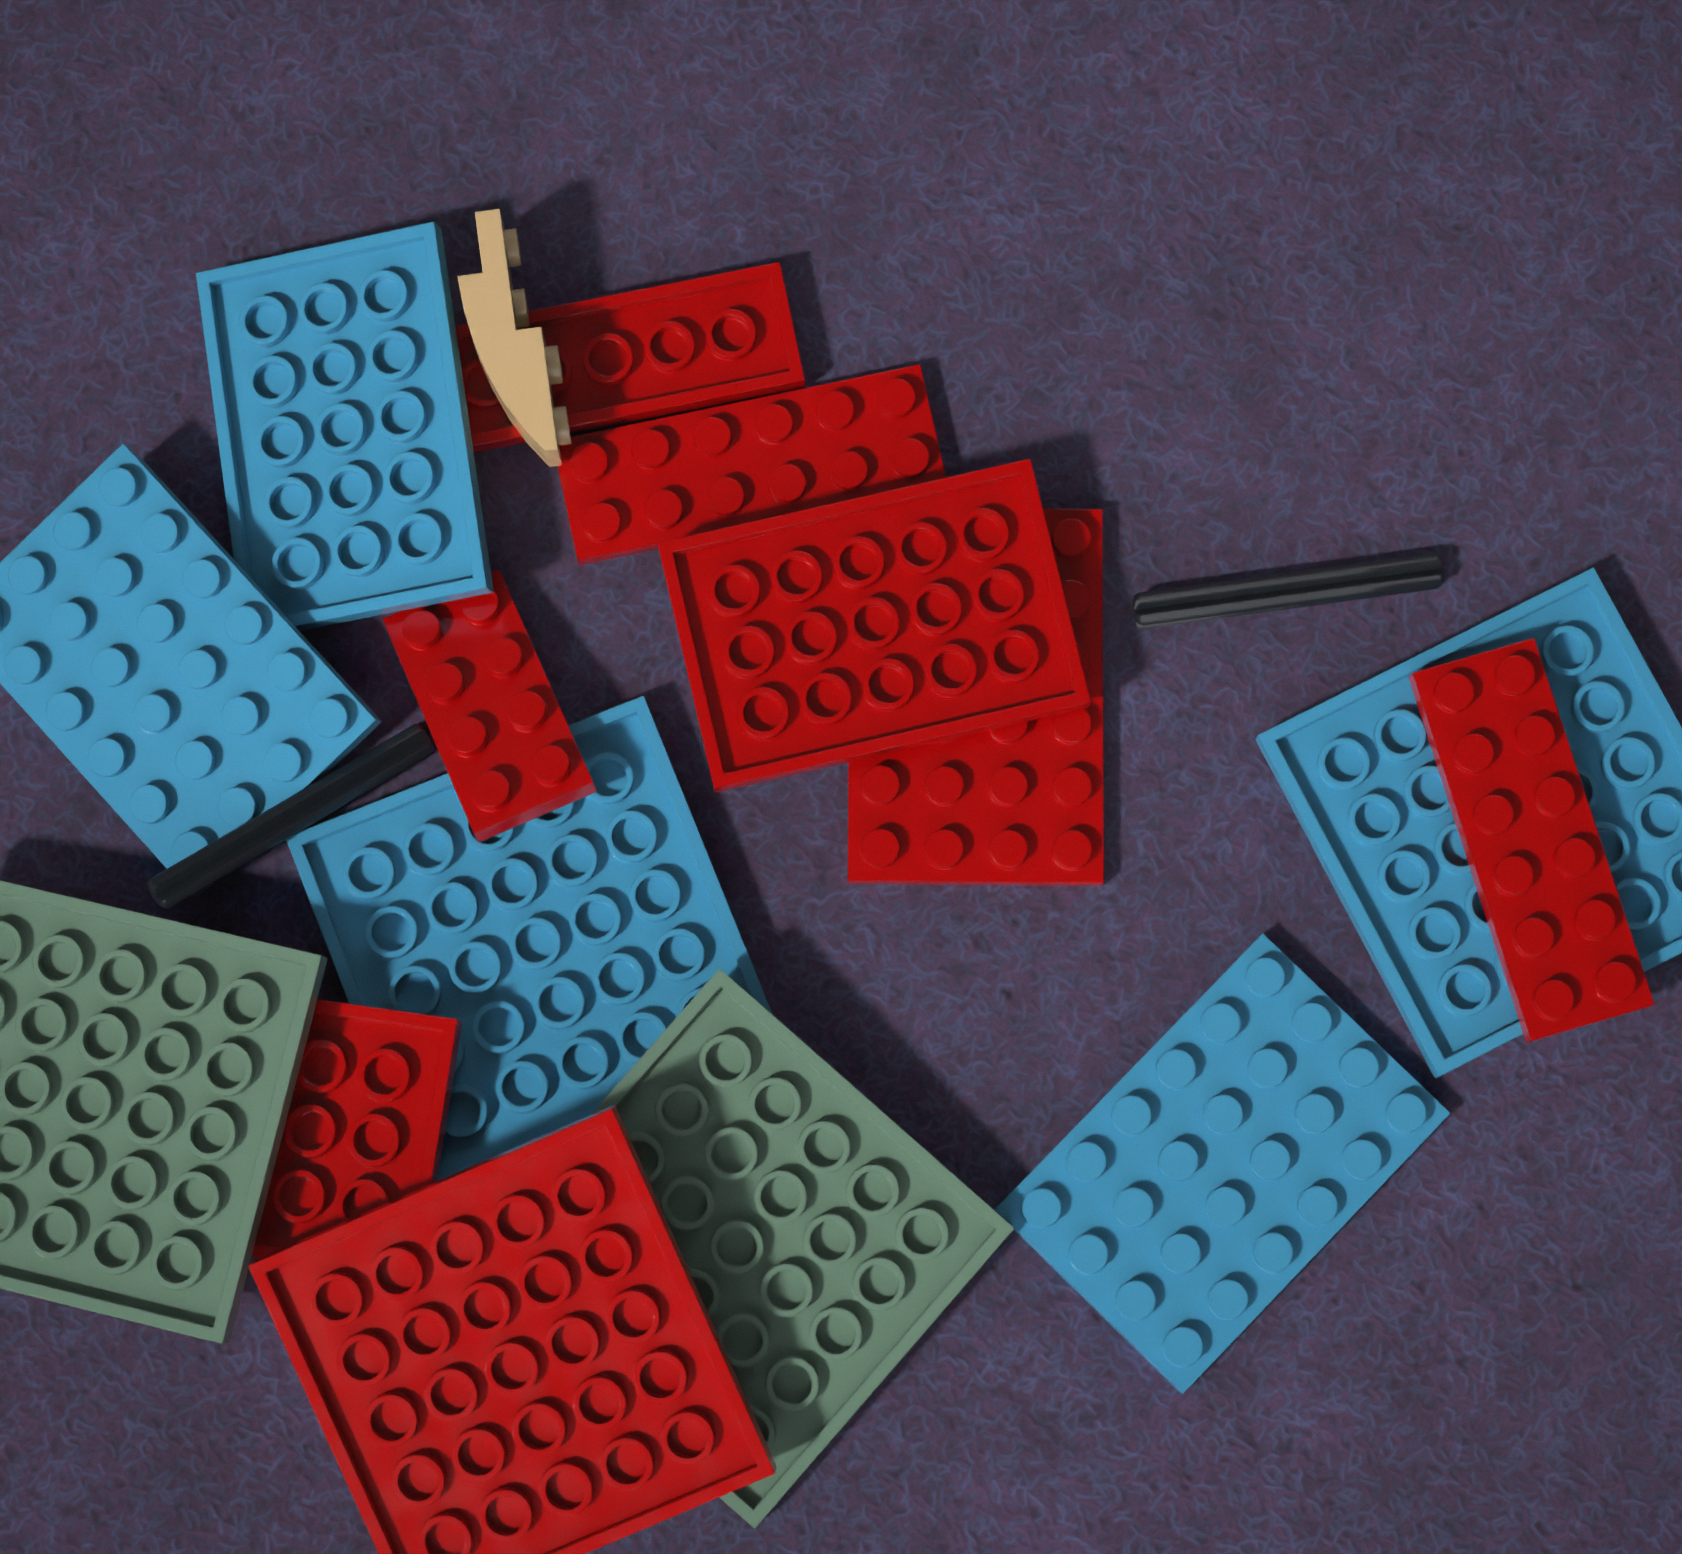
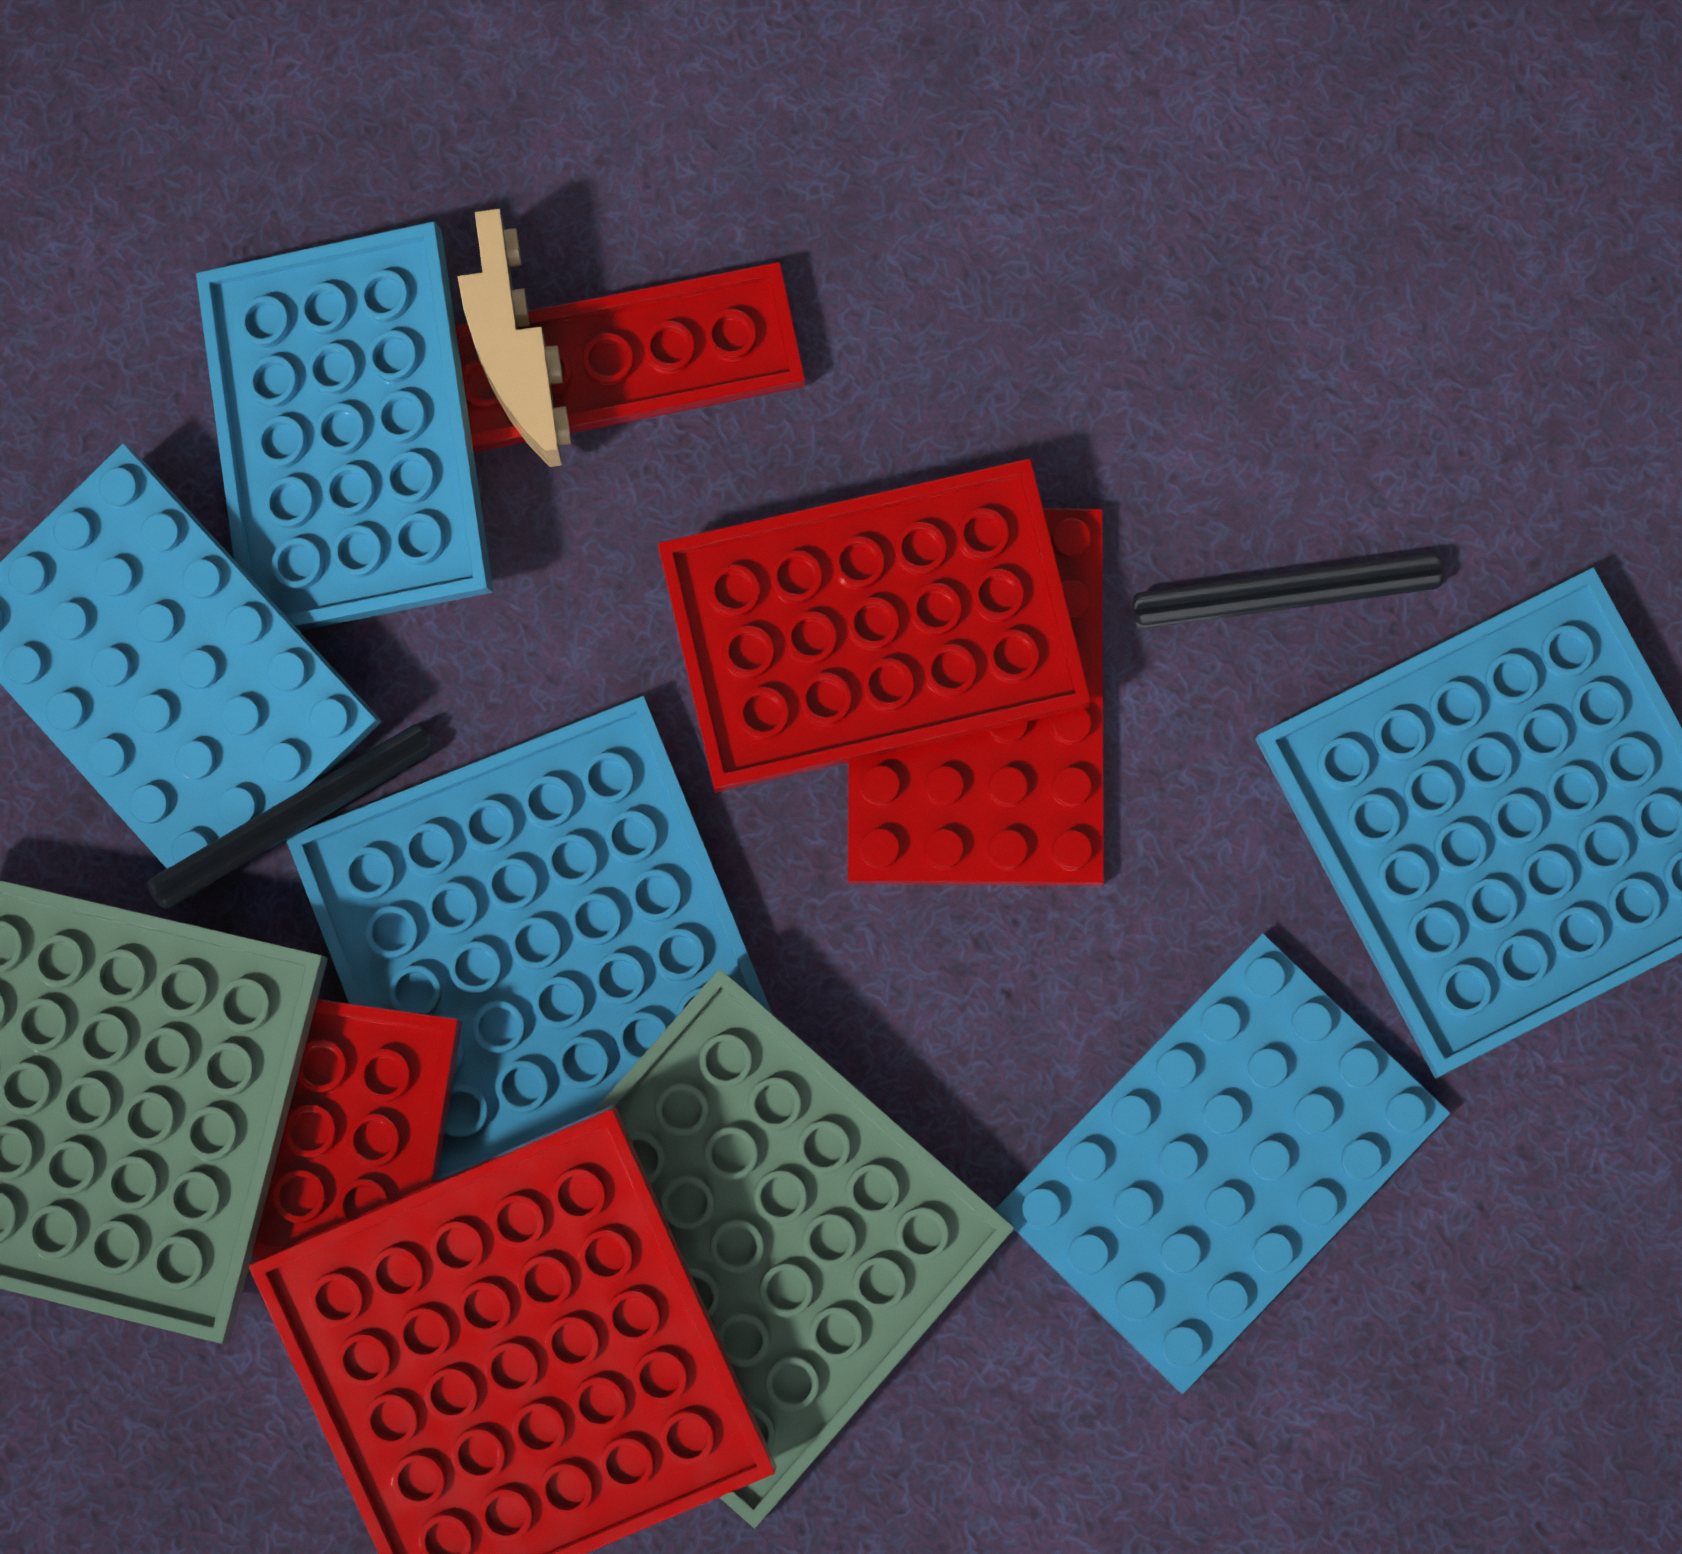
(490, 709): red plate -> none
(747, 462): red plate -> none
(1530, 840): red plate -> none

